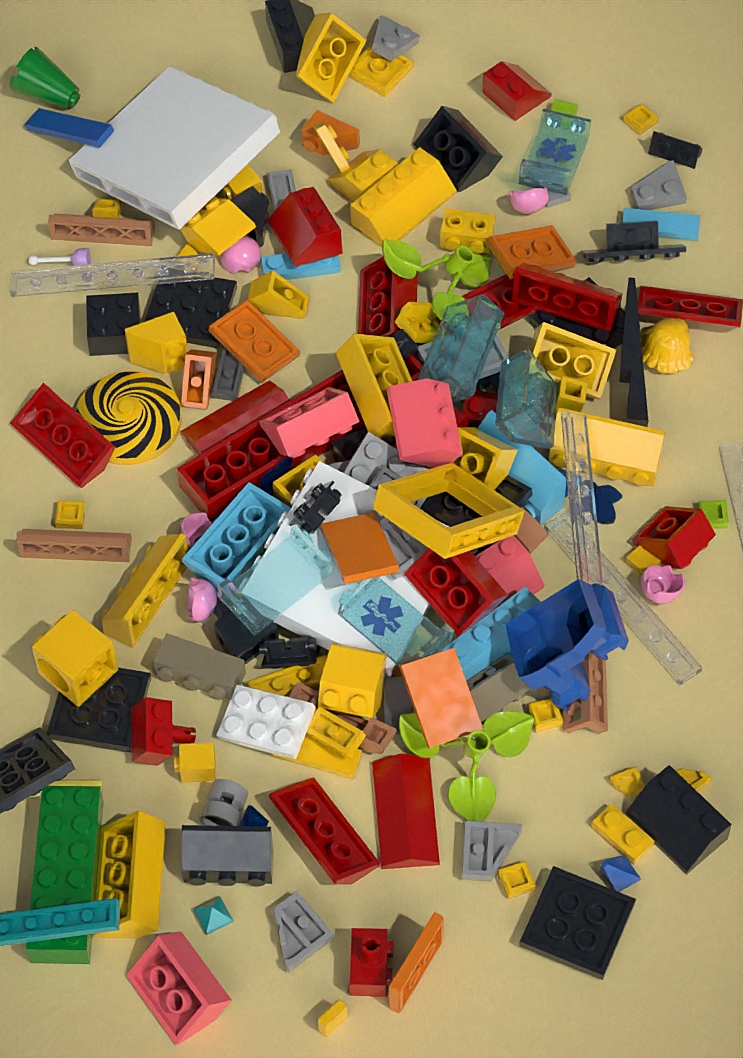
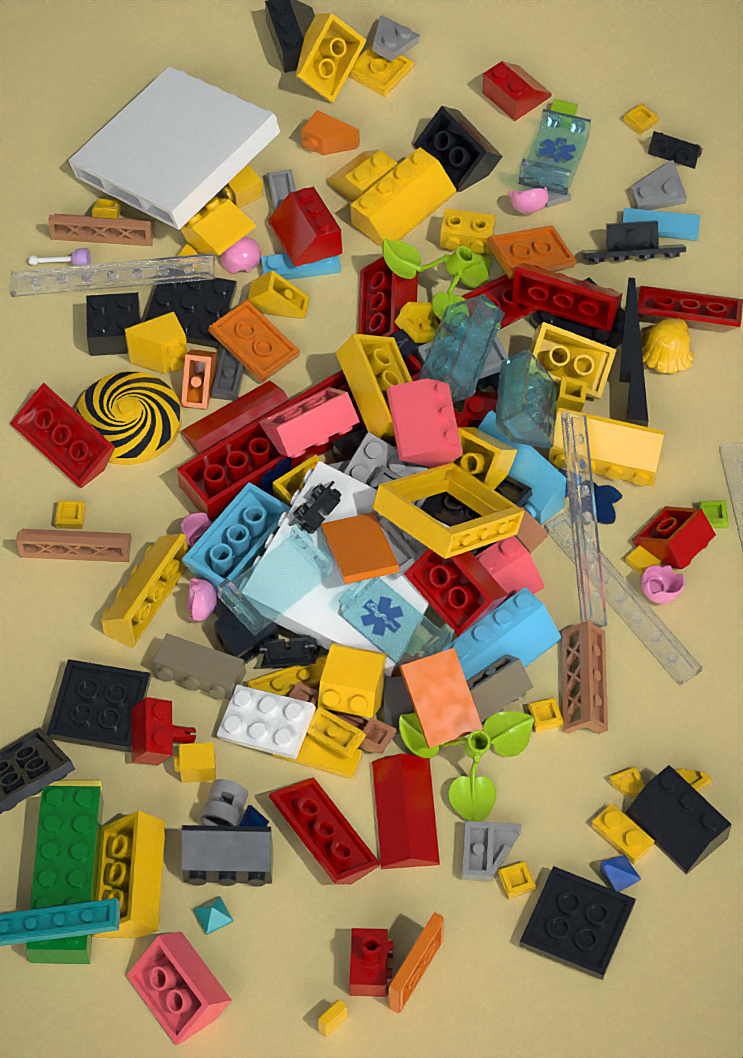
(44, 80): green cone -> none
(69, 127): blue tile -> none
(75, 657): yellow brick -> none
(256, 208): black slope -> none
(299, 930): light grey wing -> none
(337, 154): yellow plate -> none
(558, 635): blue piece -> none

